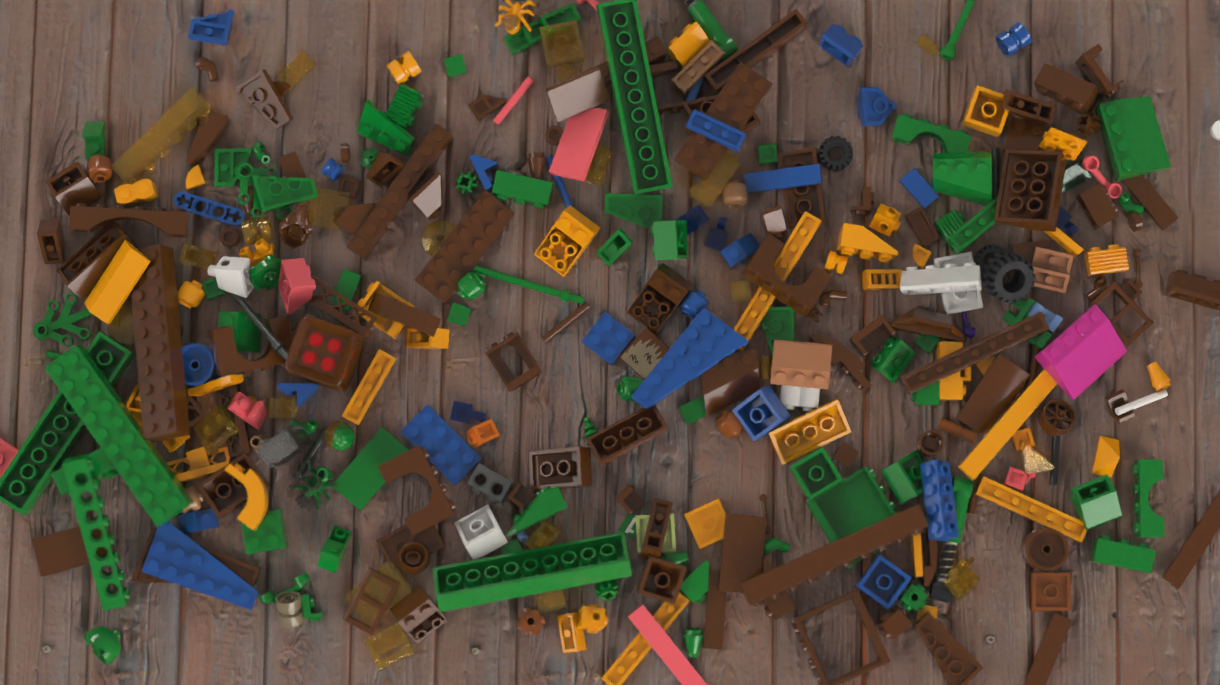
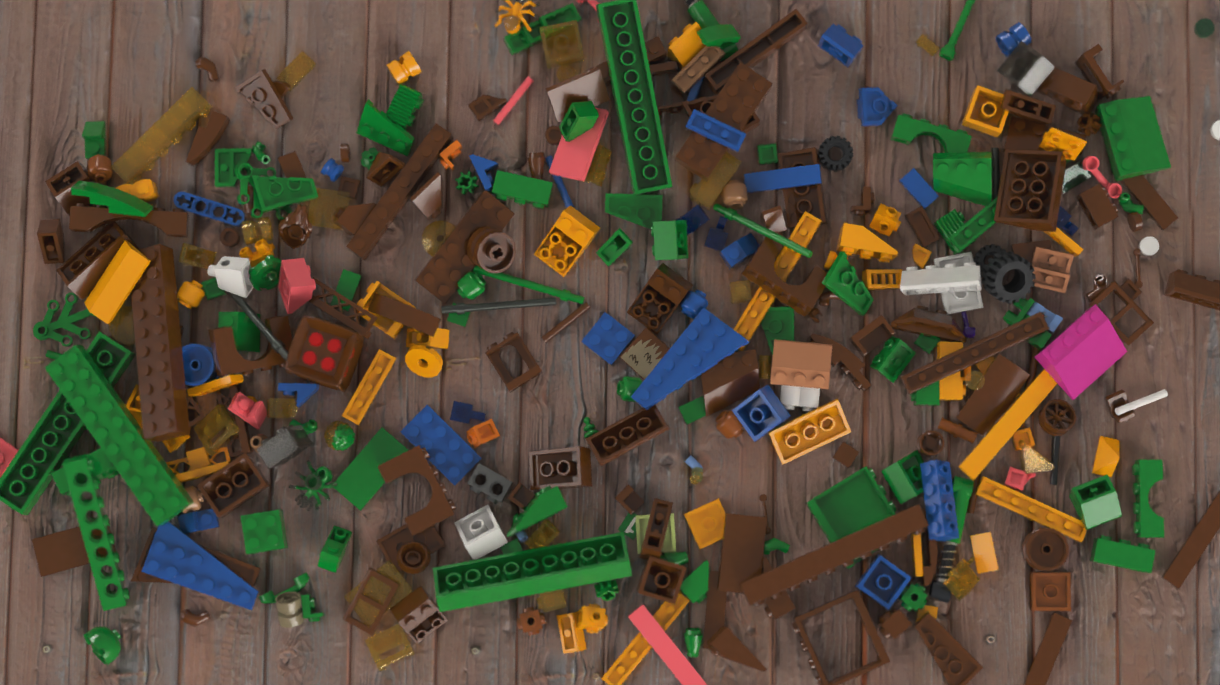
(116, 200): none -> green slope
(192, 619): none -> reddish brown arm
(194, 178): light orange tile -> none
(212, 29): blue wing -> none
(257, 495): light orange arch -> none
(311, 453): pearl dark grey bar -> none
(416, 365): none -> light orange tile
(451, 151): none -> orange bracket
(455, 65): green tile -> none
(461, 308): none -> pearl dark grey bar
(491, 250): none -> reddish brown wheel
(578, 119): none -> green slope
(697, 470): none -> arm
(717, 34): none -> green slope
(728, 646): none -> reddish brown slope
(732, 214): none -> green bar
(815, 473): green brick -> none
(846, 285): none -> green wing
(974, 380): none -> clear yellow tile
(984, 552): none -> light orange slope
(1025, 69): none -> clear smoke brick
(1106, 261): light orange brick -> none
(1149, 246): none -> white tile
(1158, 377): light orange cone -> none
(1204, 28): none -> clear green tile

